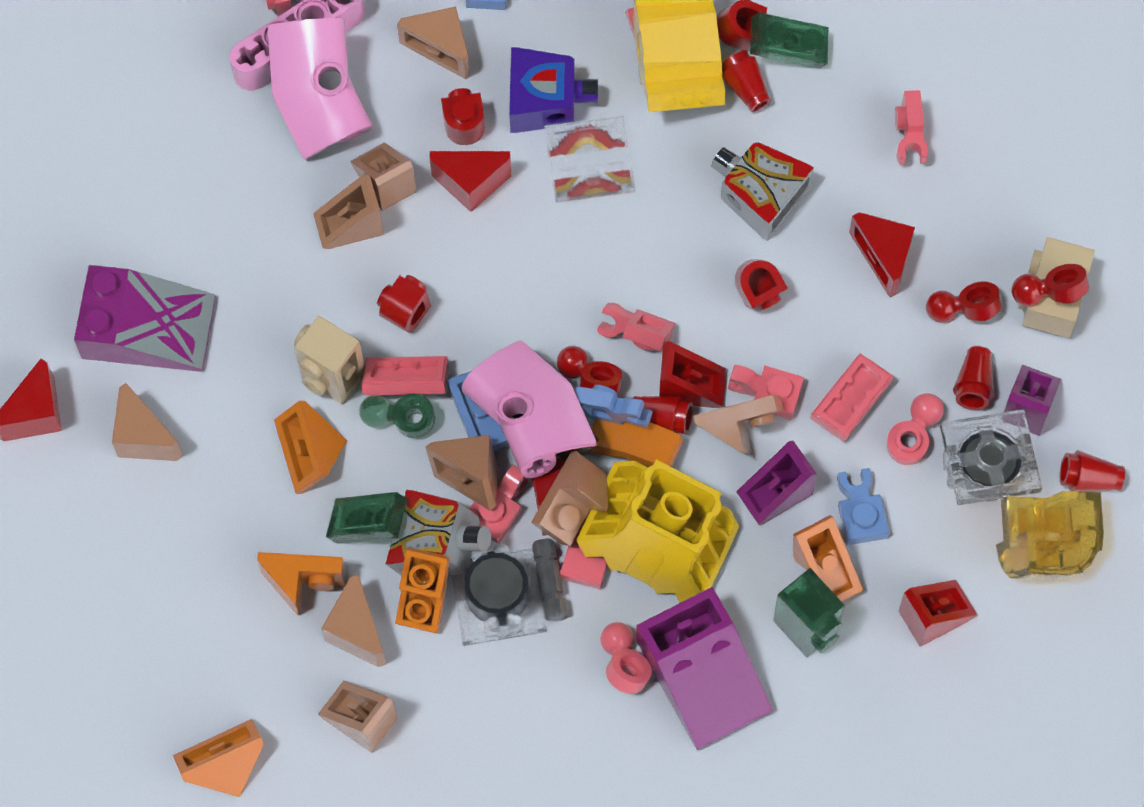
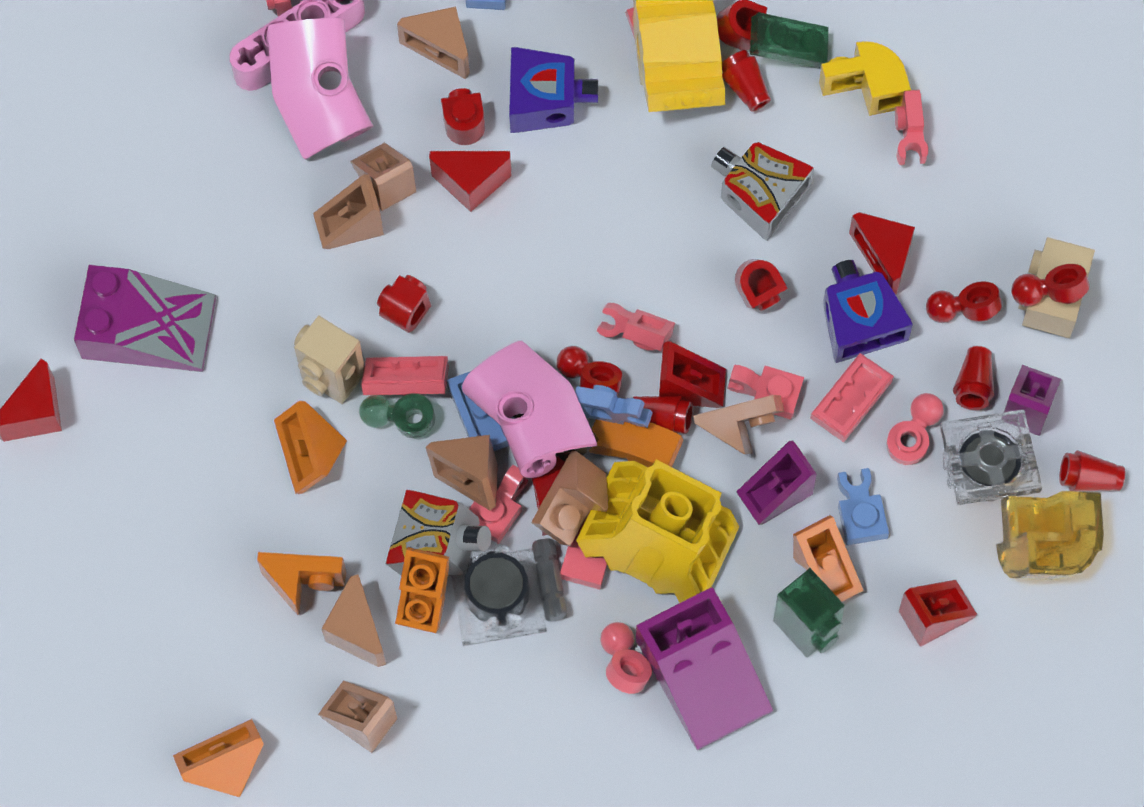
(139, 432): nougat slope -> none
(366, 517): clear green plate -> none
(589, 159): clear slope -> none
(862, 313): none -> dark purple torso
(873, 70): none -> yellow brick

